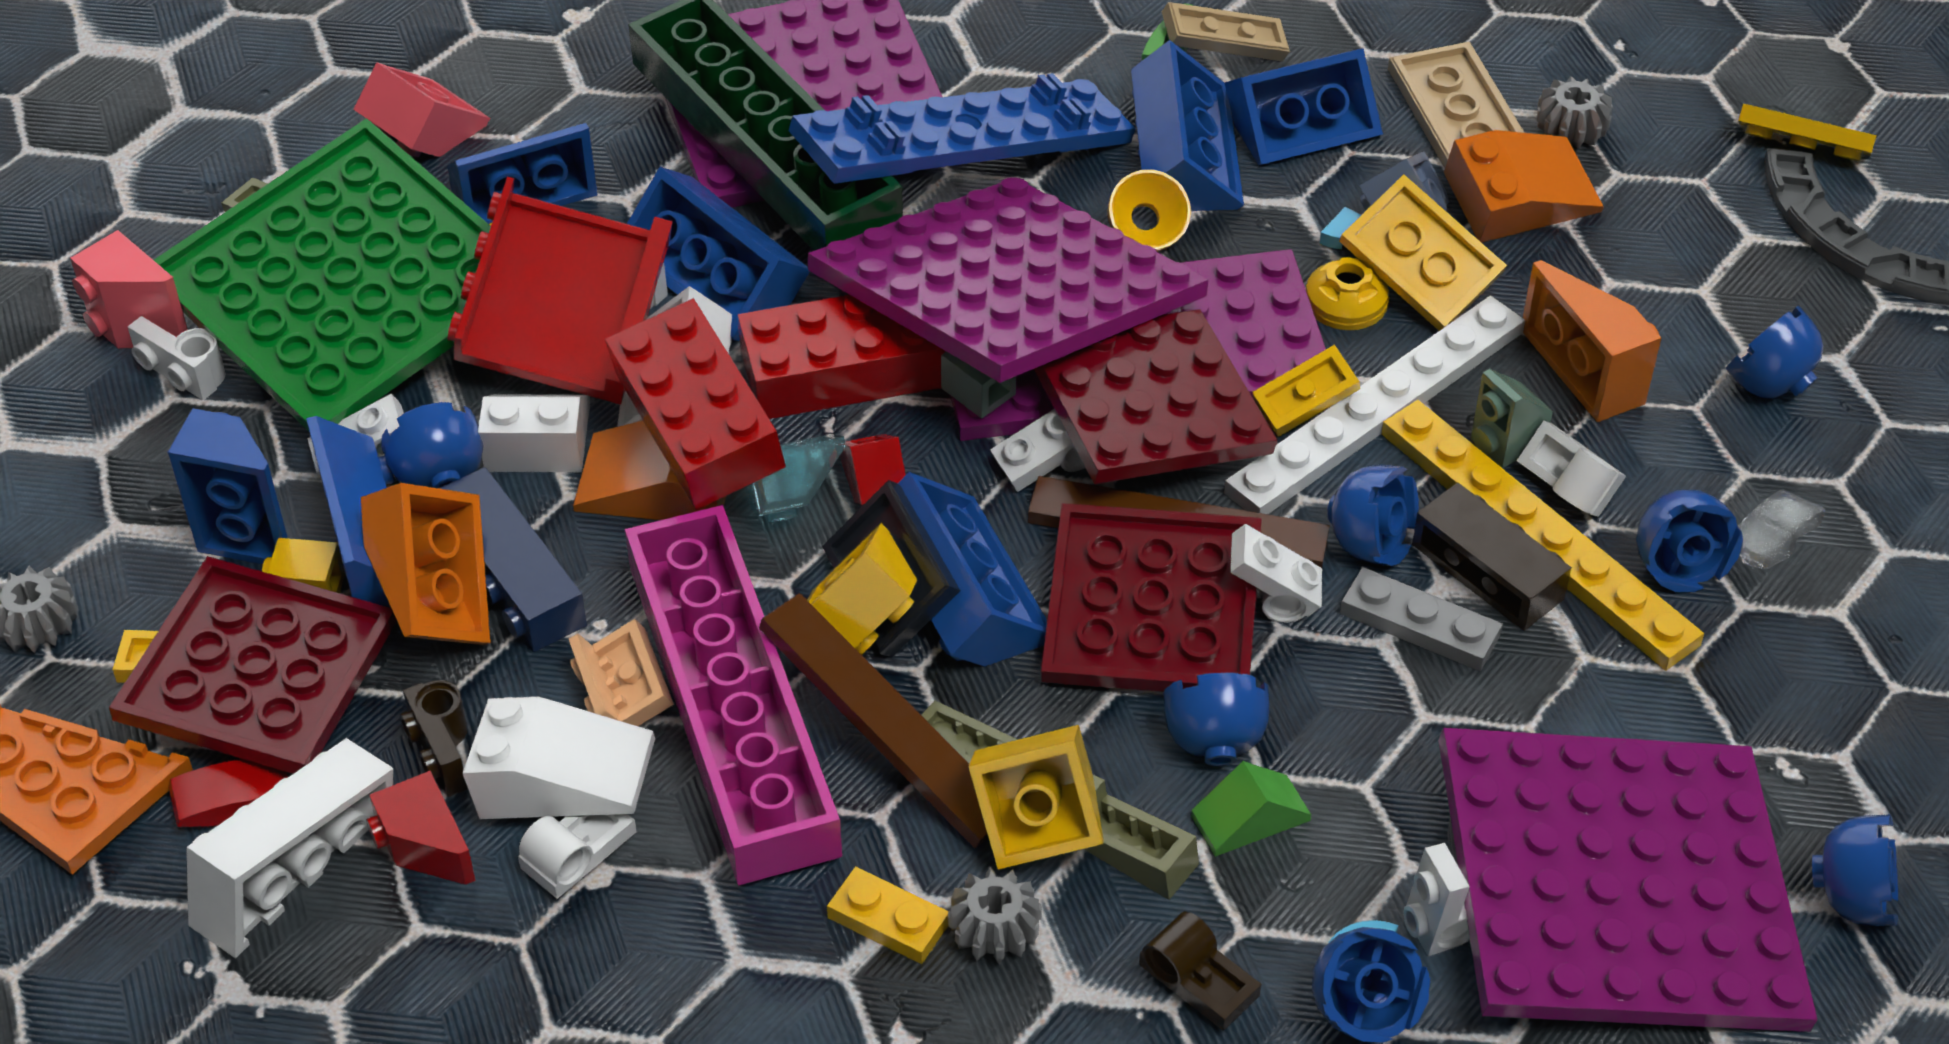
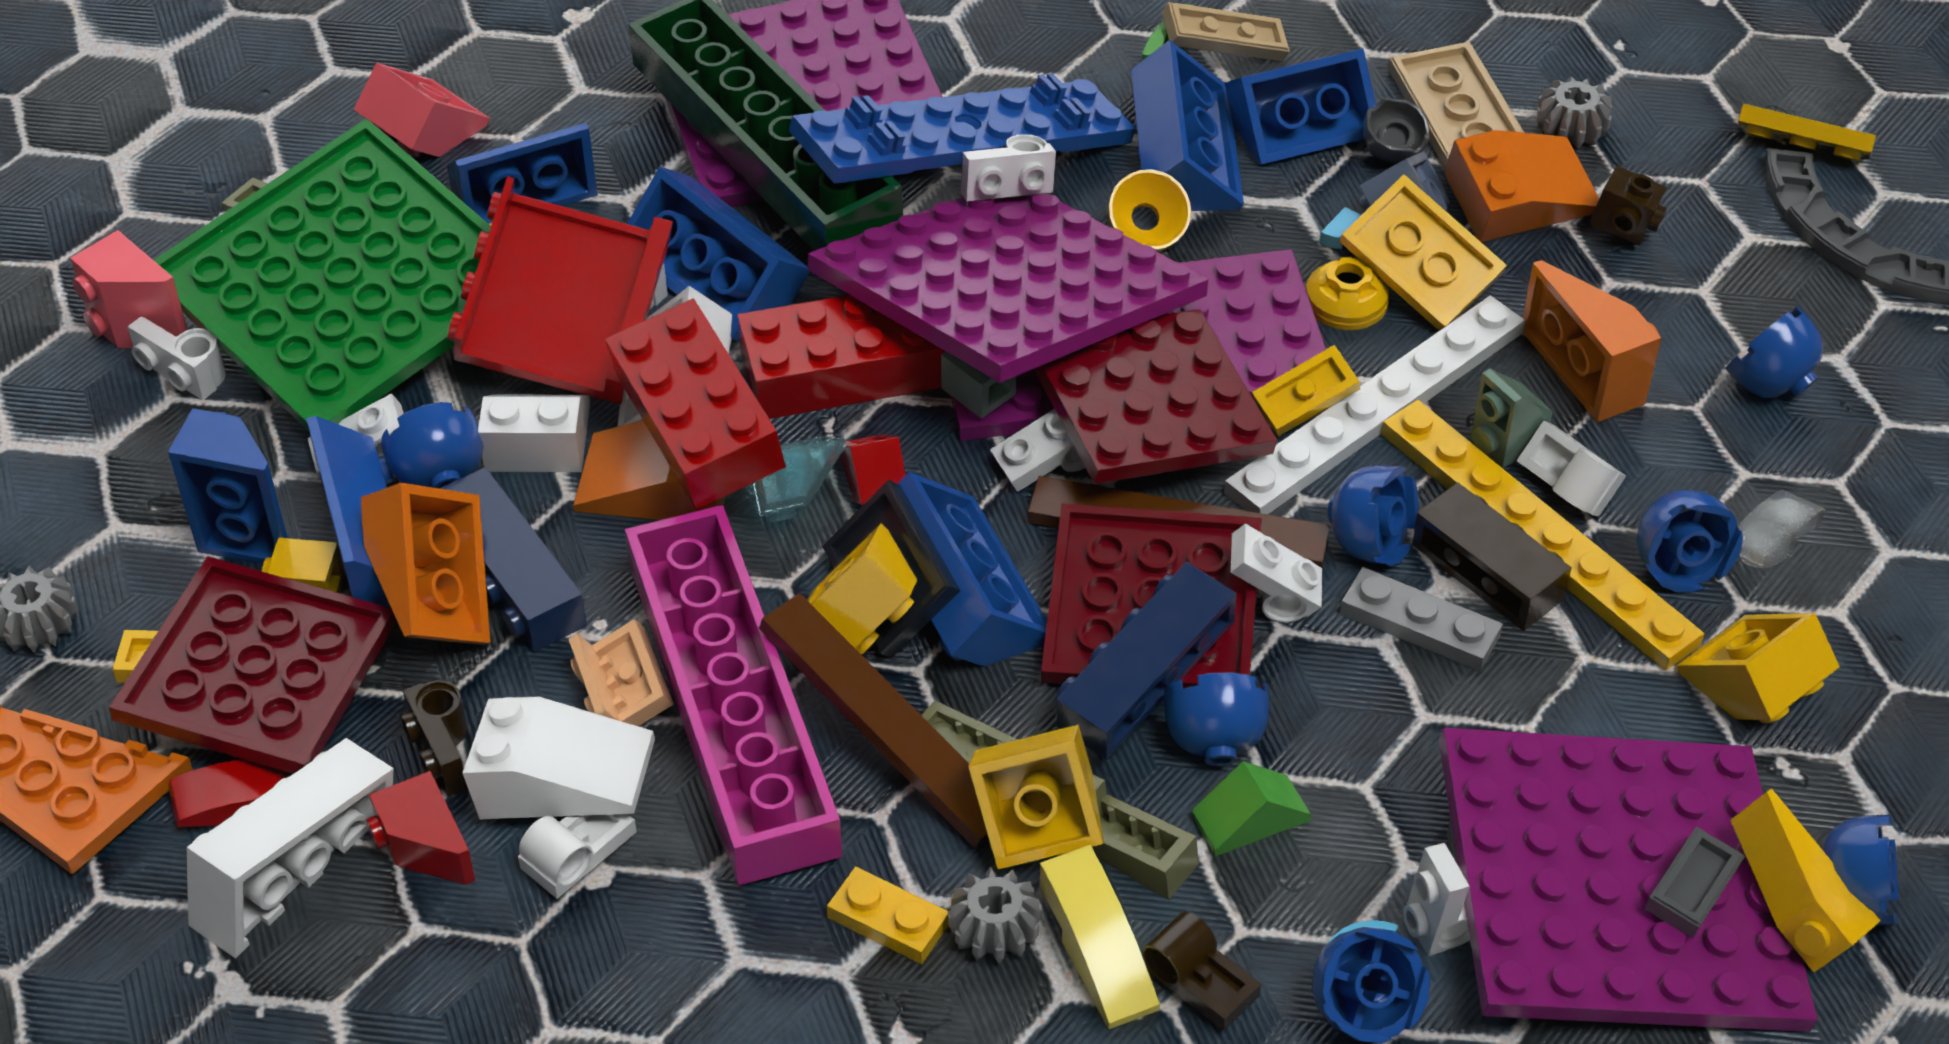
(1017, 170): none -> white plate
(1098, 936): none -> light yellow slope
(1147, 655): none -> dark blue brick
(1395, 130): none -> dark grey hair
(1629, 206): none -> dark brown brick
(1694, 882): none -> dark grey tile
(1762, 664): none -> yellow slope
(1800, 883): none -> yellow slope

